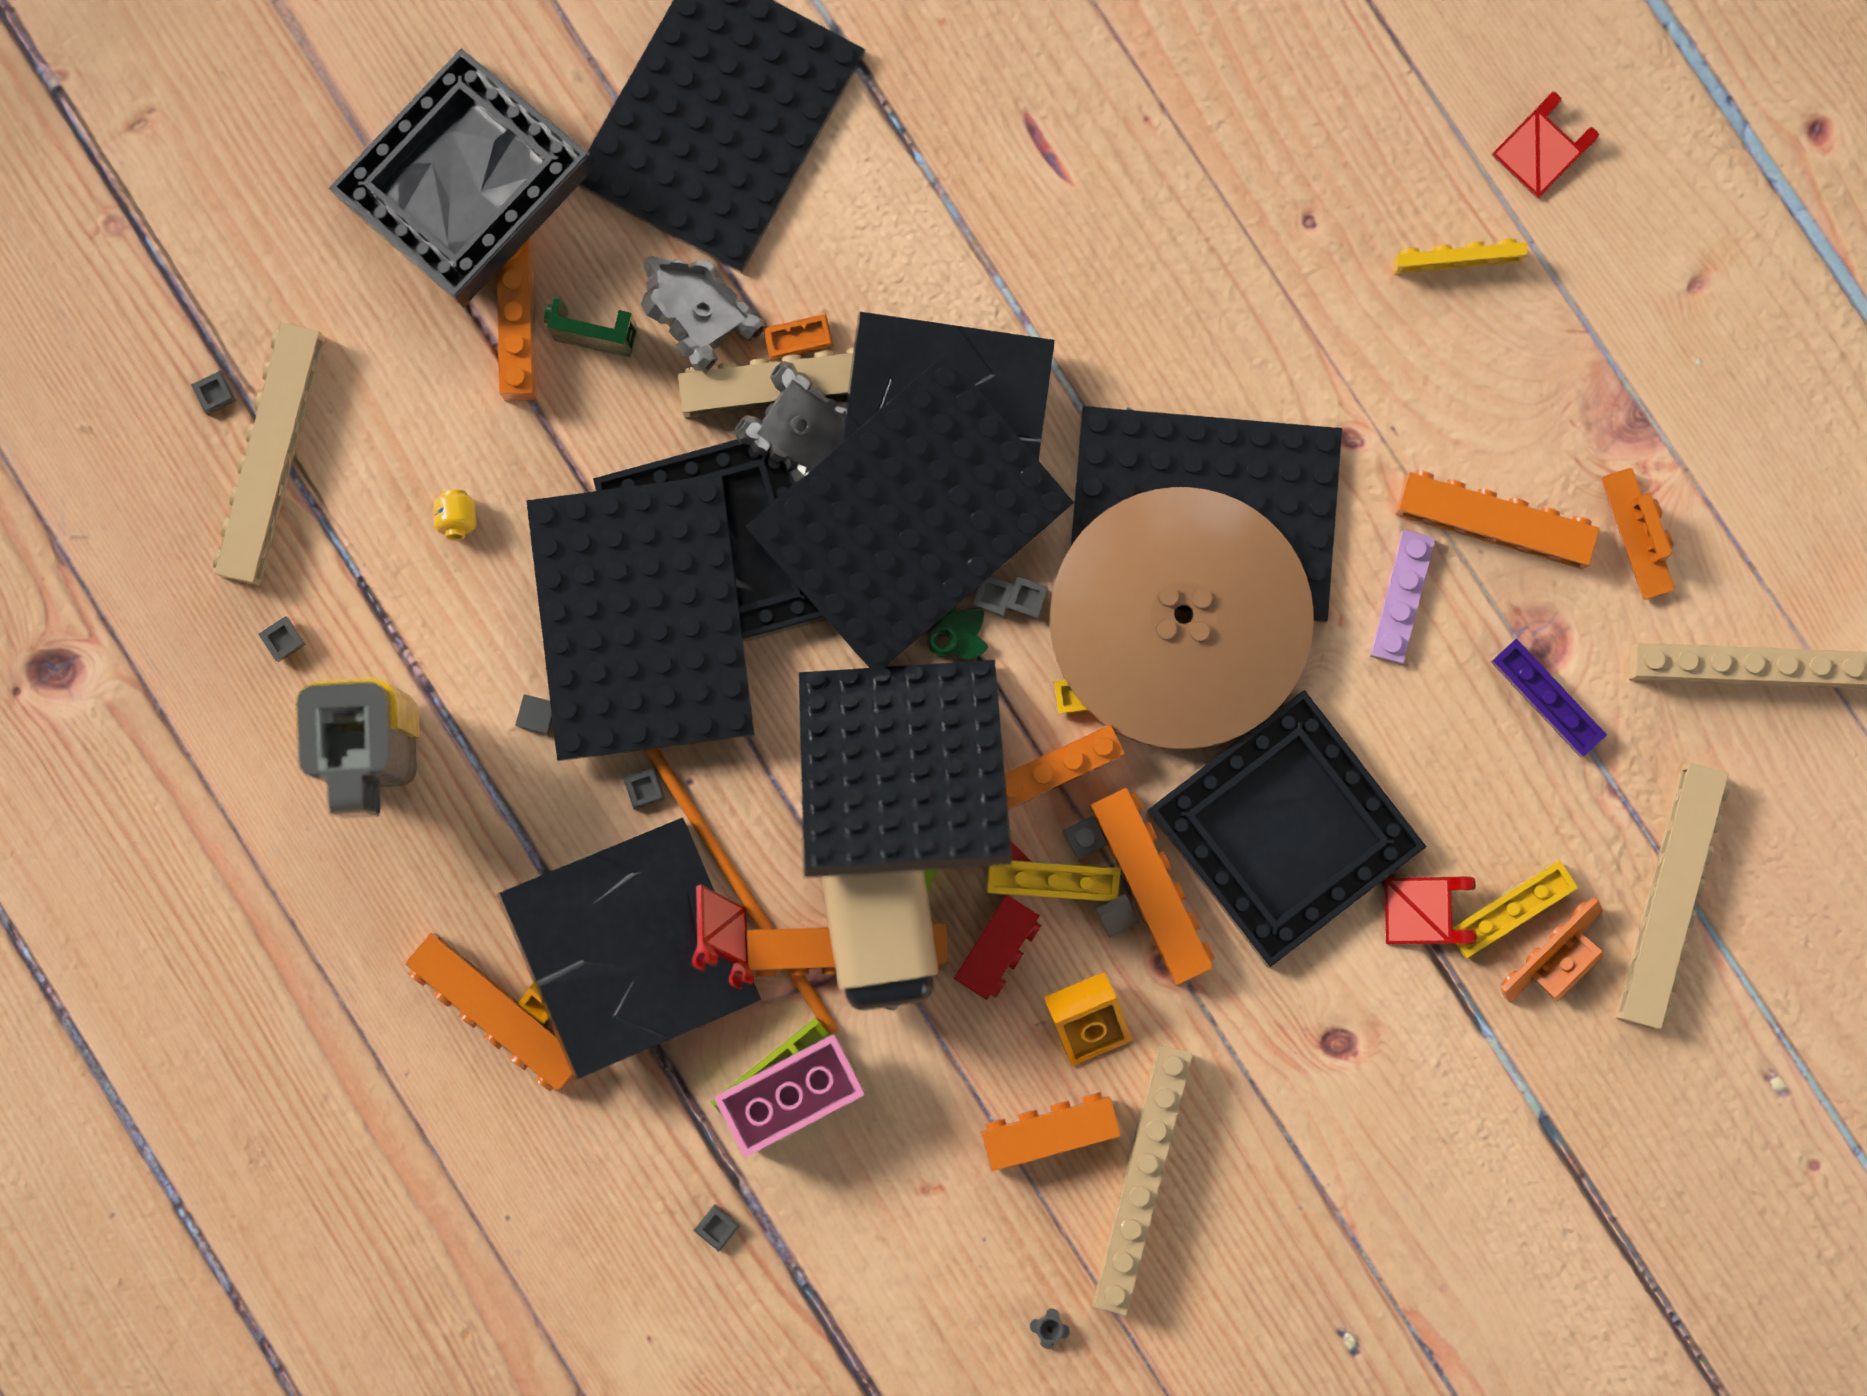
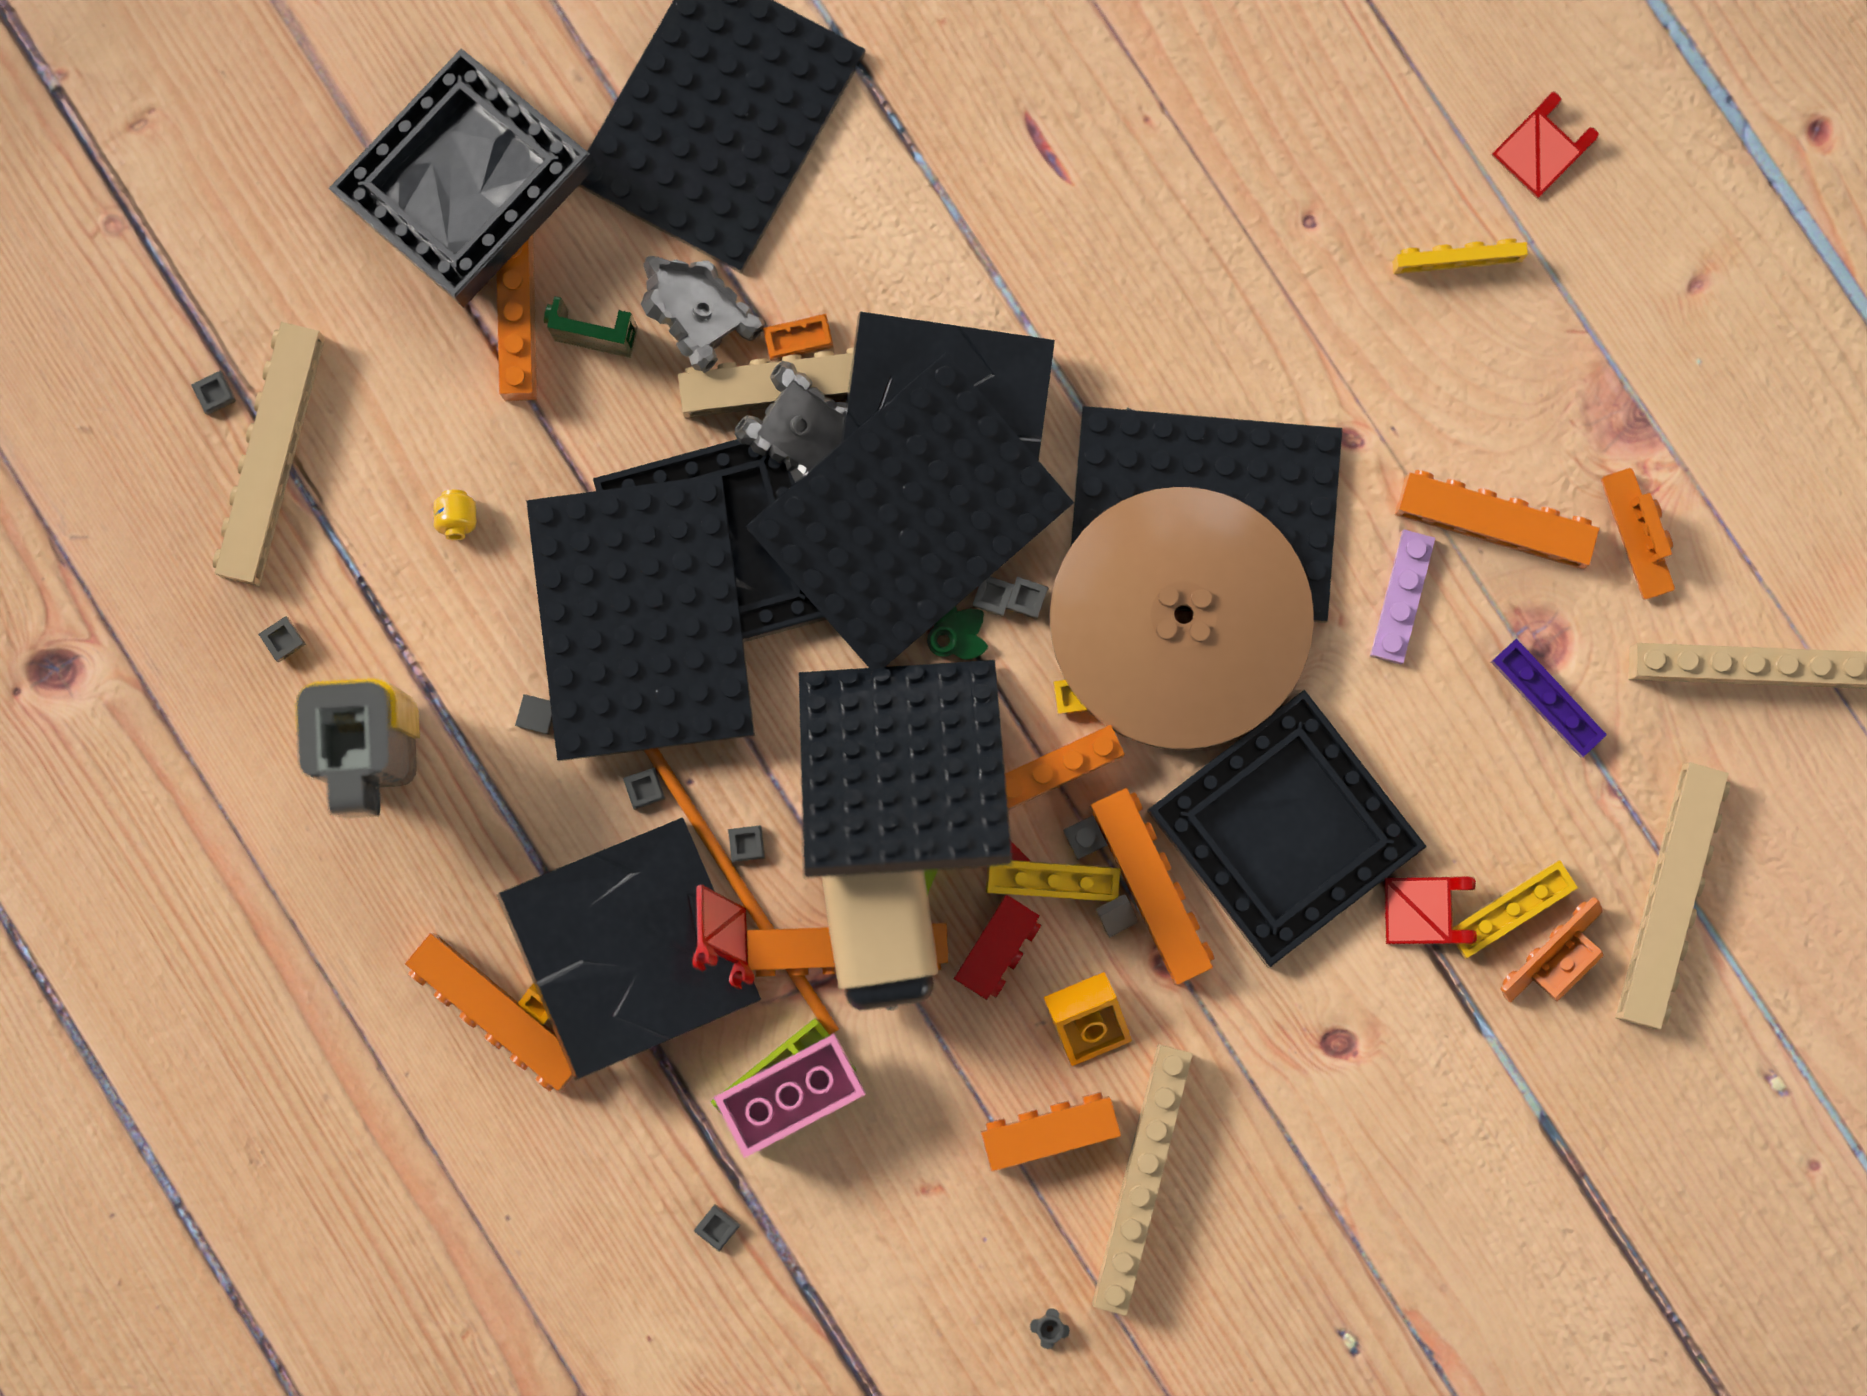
(746, 843): none -> dark grey tile

